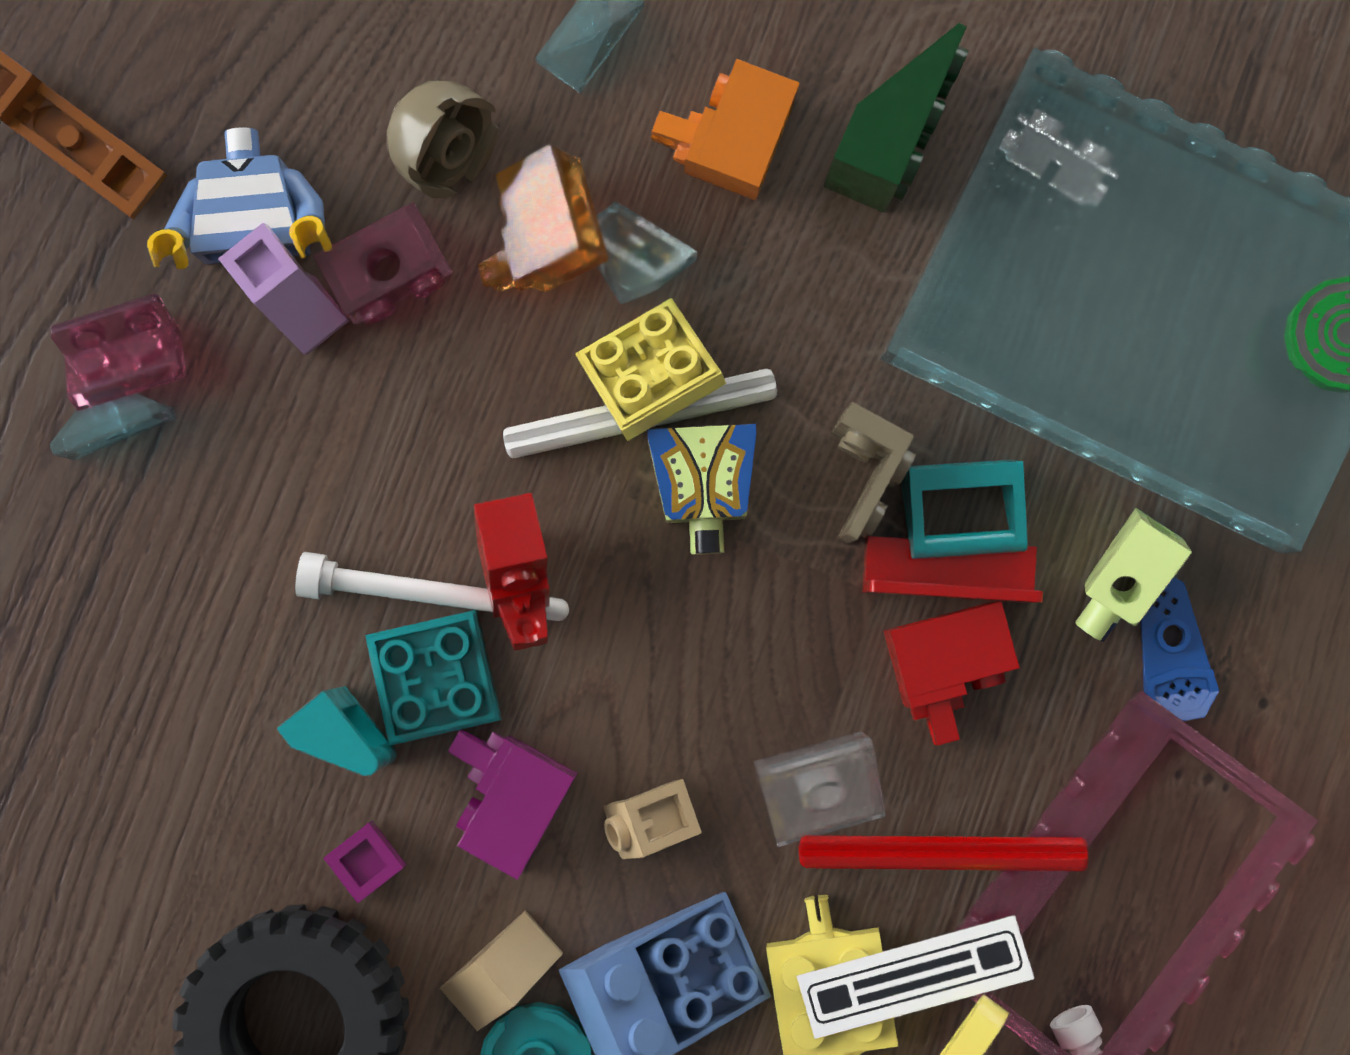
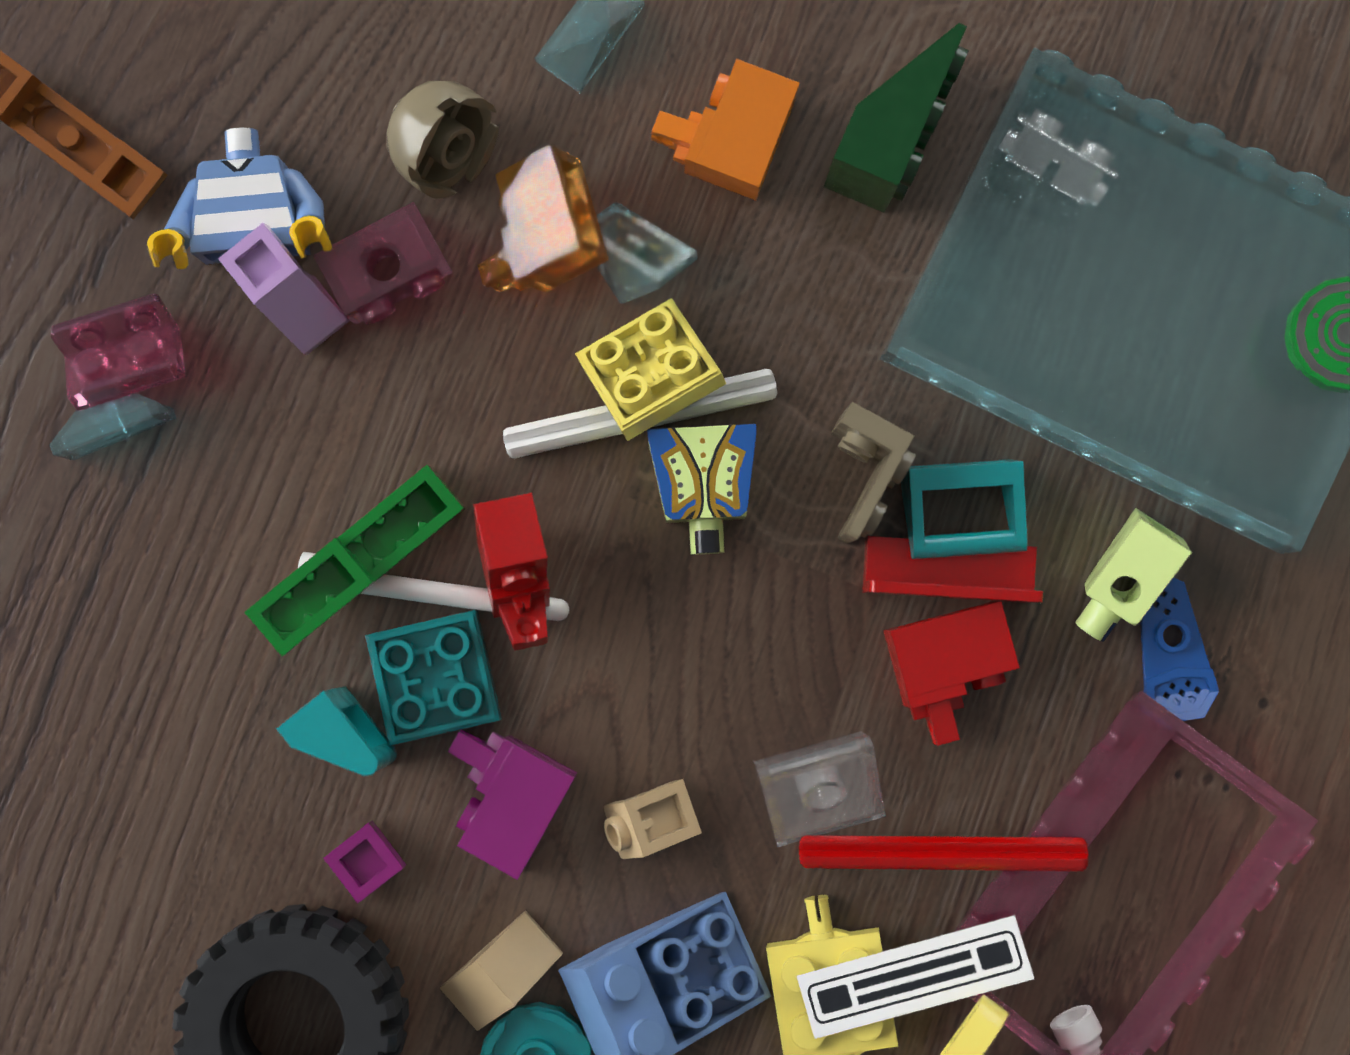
(354, 560): none -> green slope

